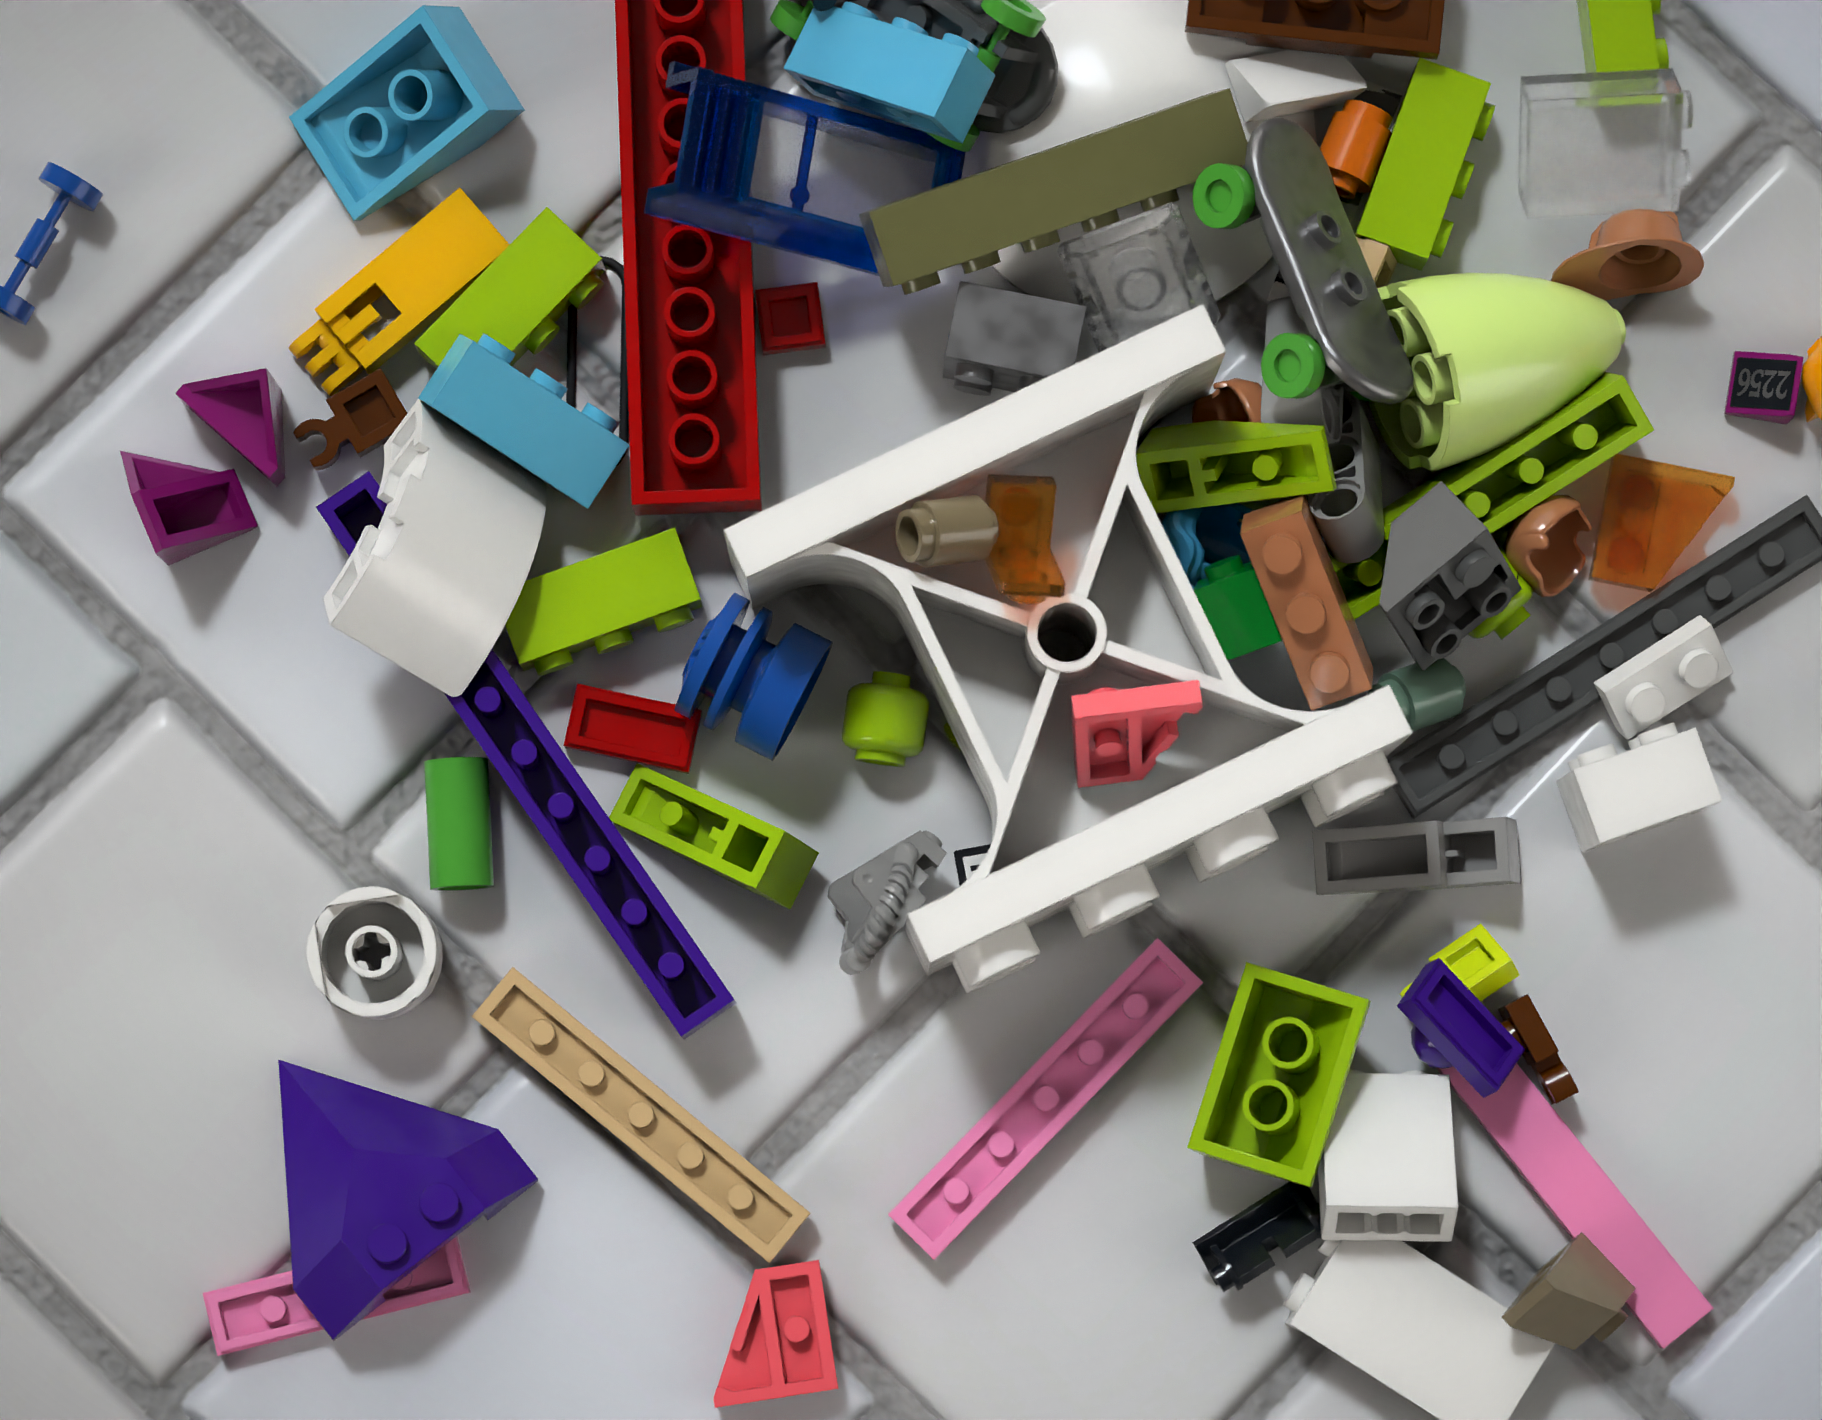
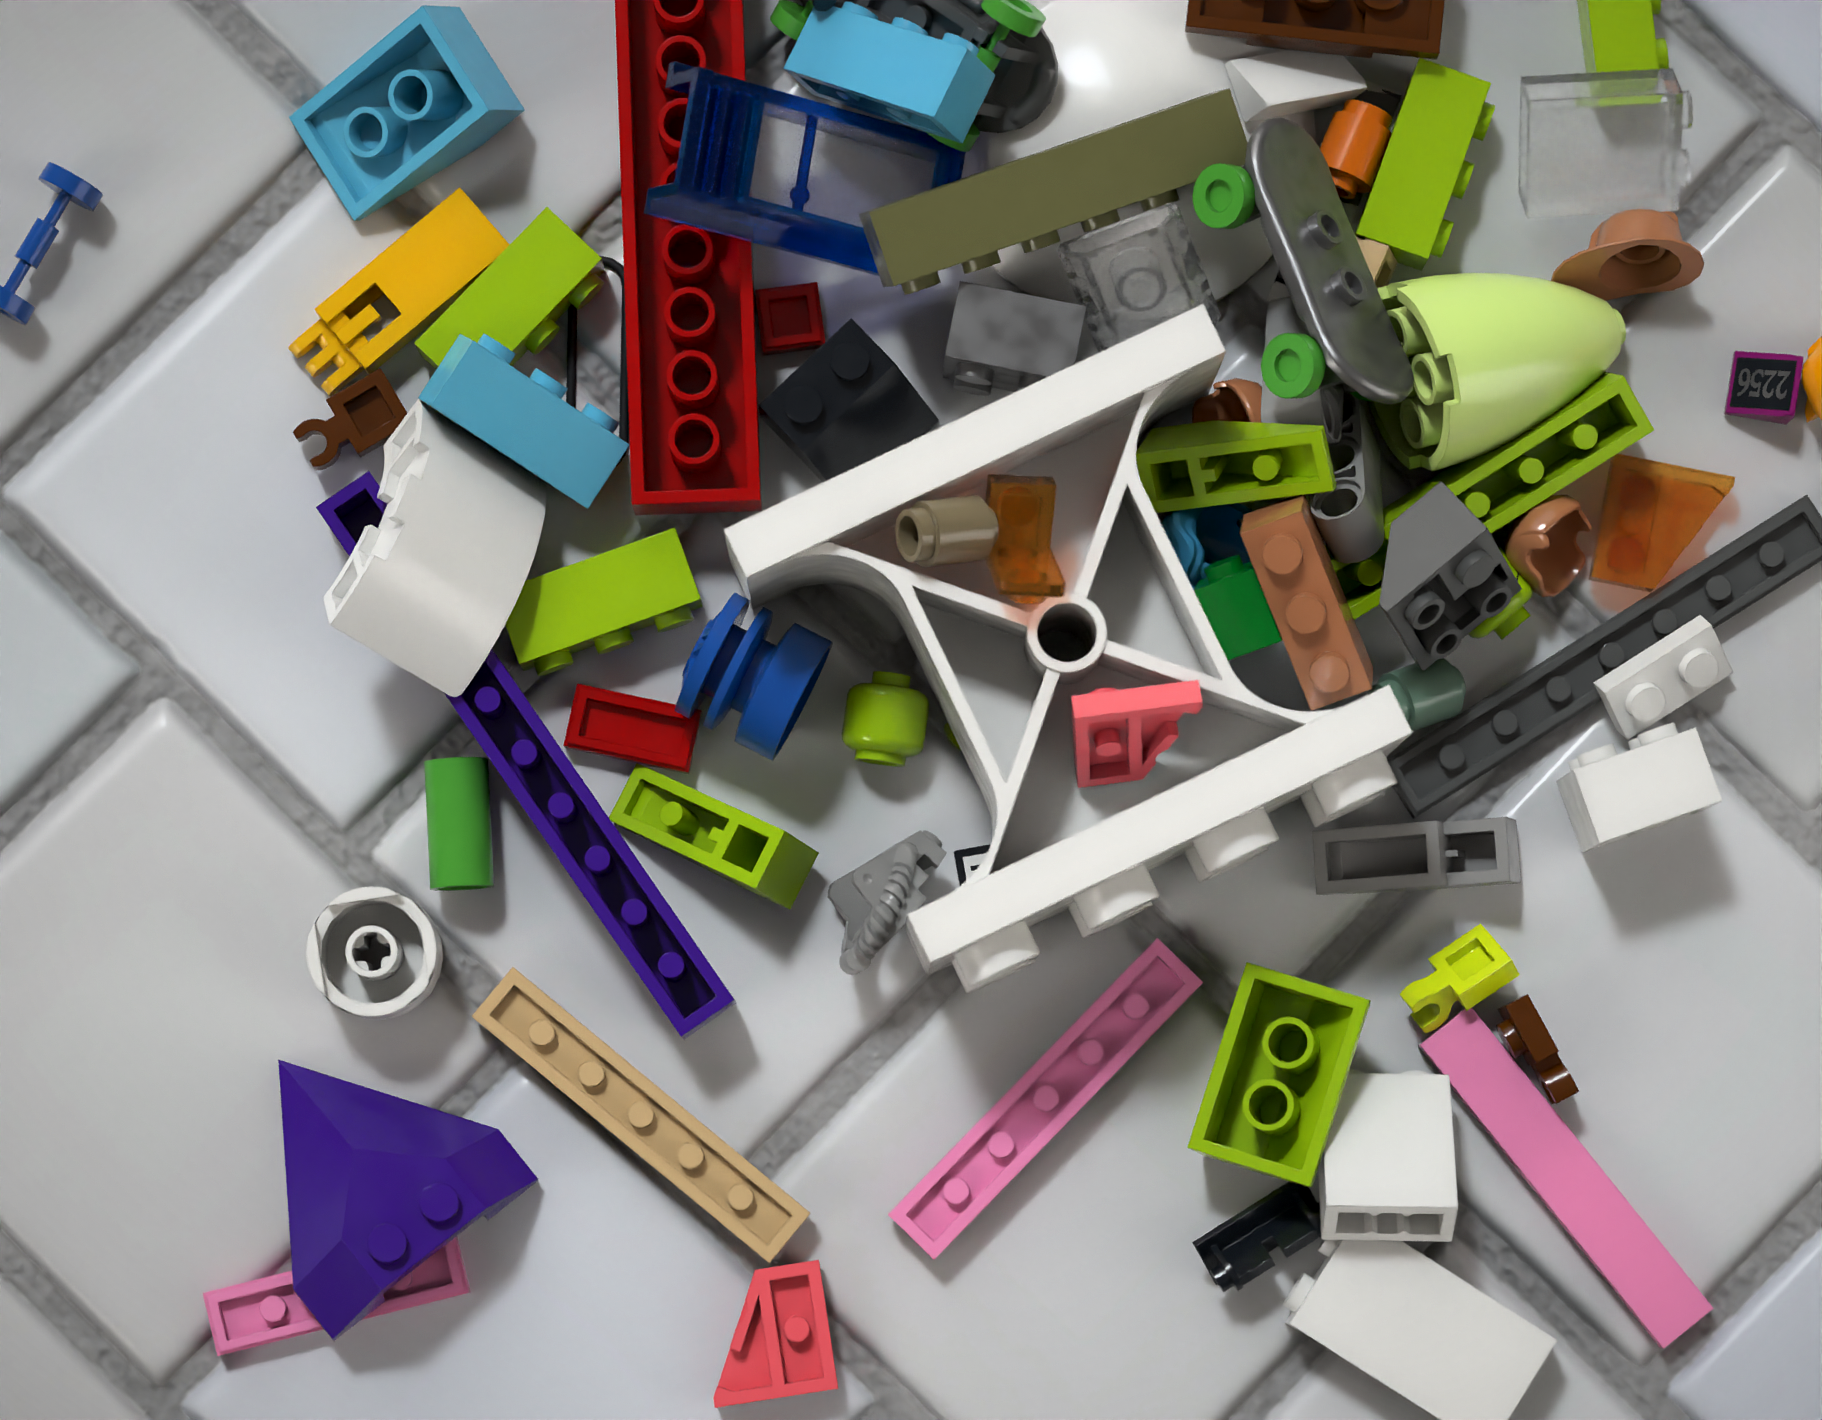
(186, 505): magenta slope -> none
(246, 414): magenta slope -> none
(846, 405): none -> black slope
(1458, 1030): dark purple tile -> none
(1572, 1297): dark tan slope -> none

